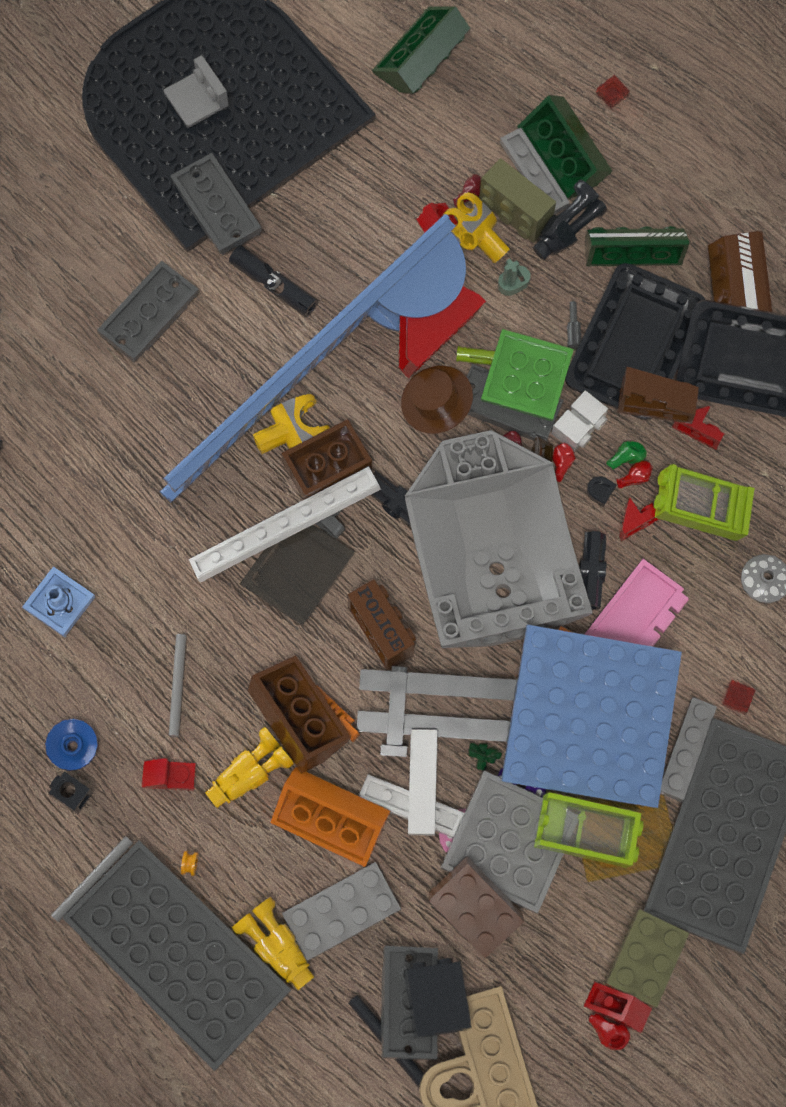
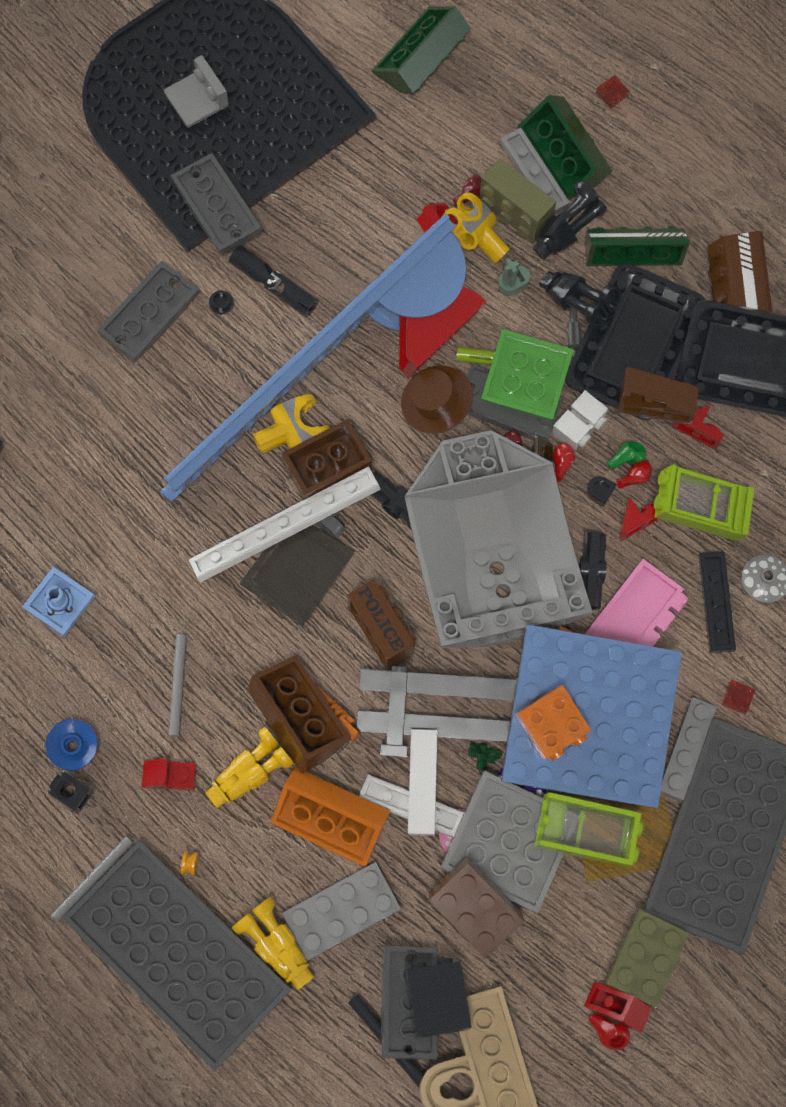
(221, 302): none -> black plate
(553, 723): none -> orange brick
(567, 289): none -> black piece
(717, 602): none -> black tile

